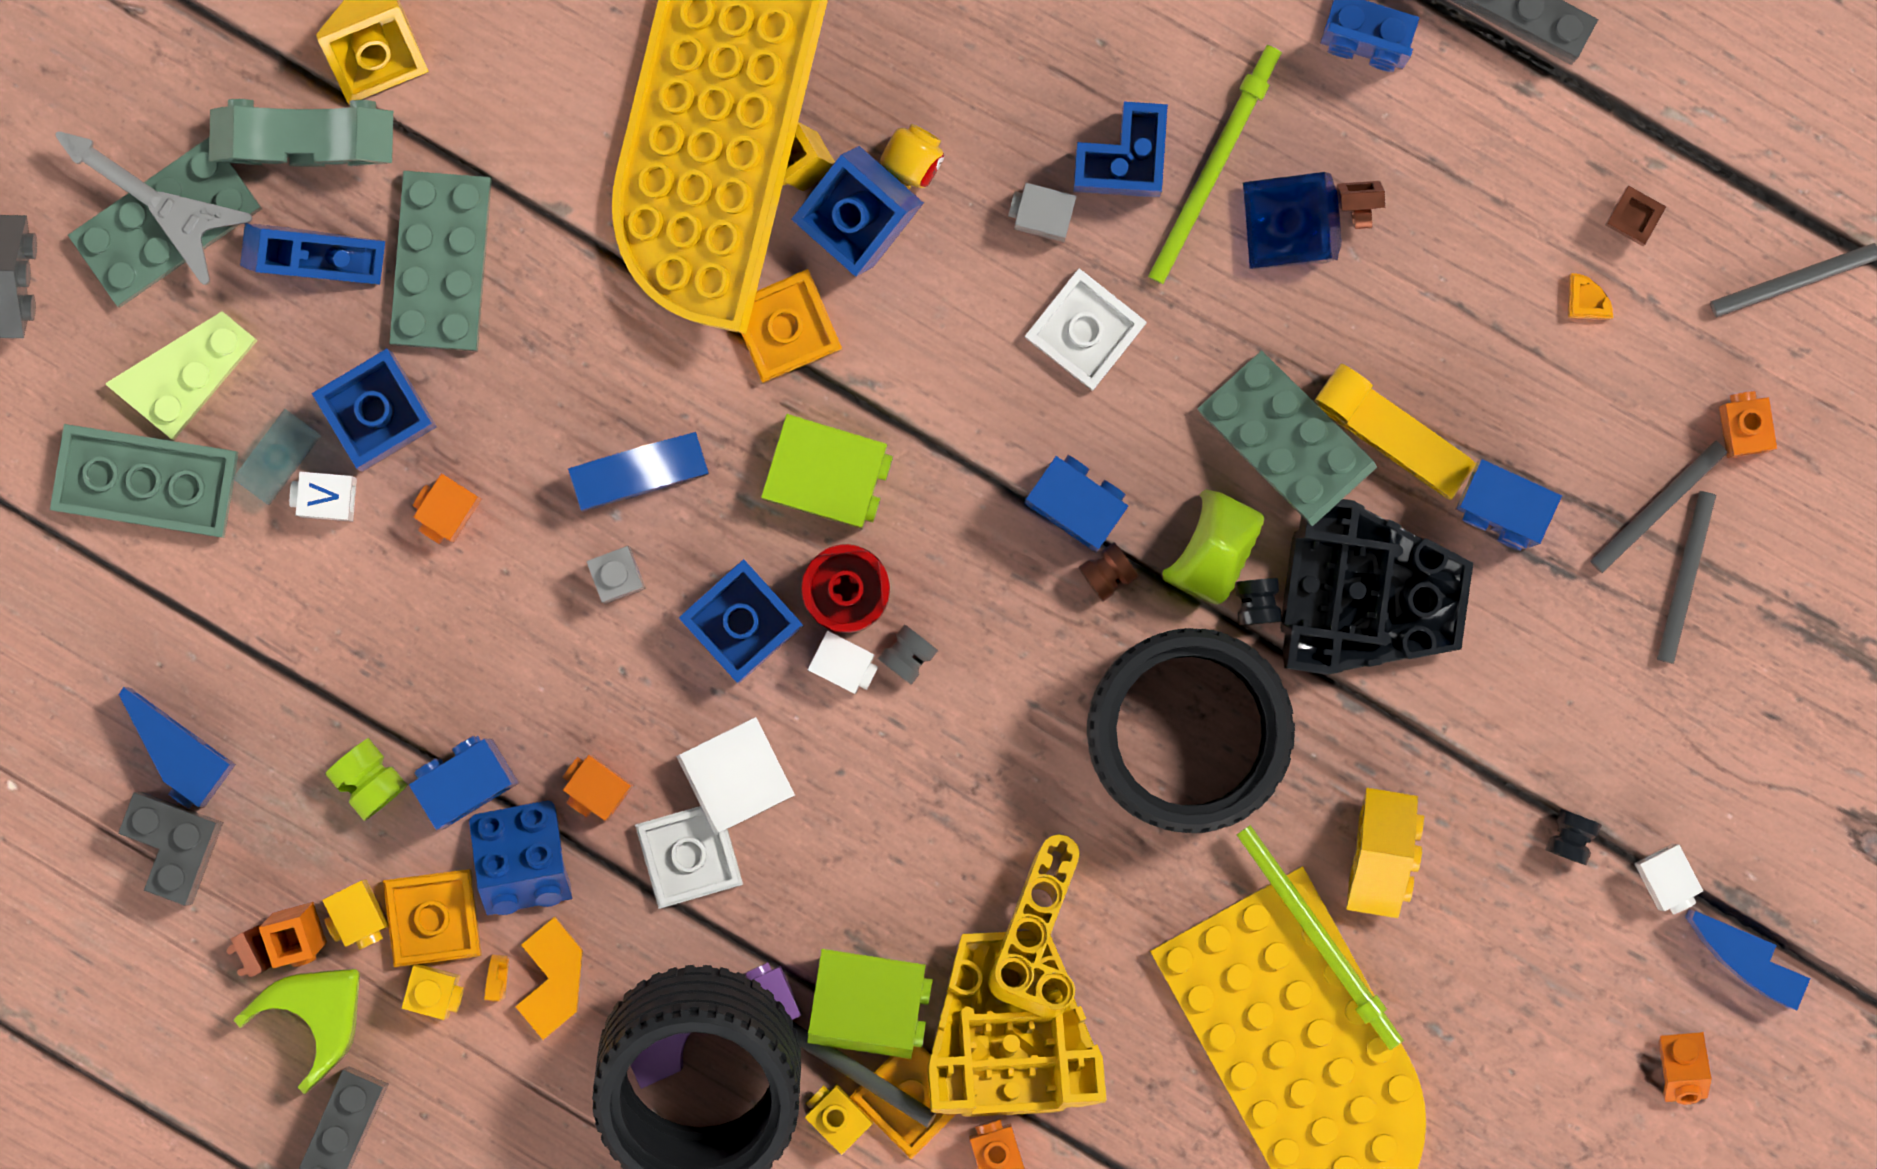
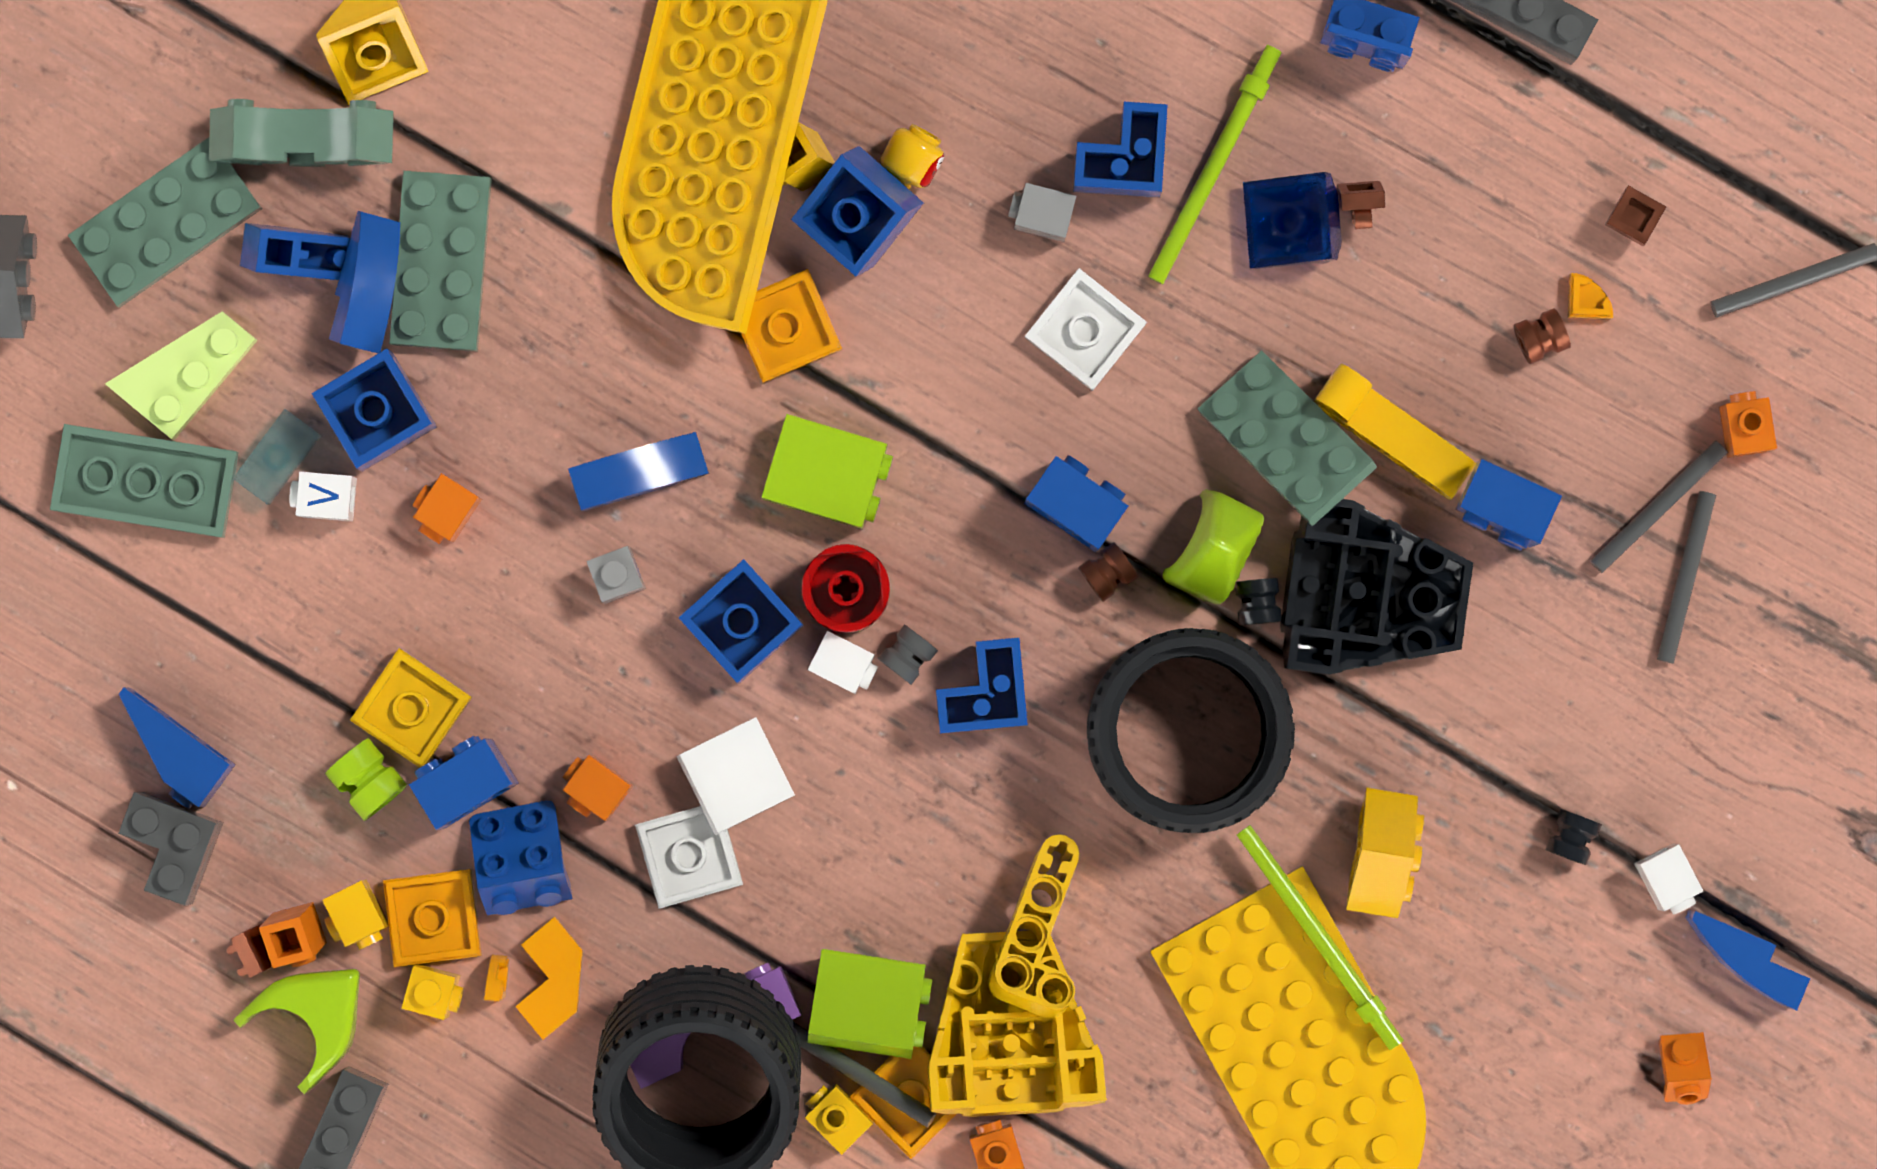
(180, 217): light grey piece -> none
(367, 283): none -> blue slope
(411, 708): none -> yellow plate
(997, 699): none -> blue brick
(1542, 336): none -> copper wheel

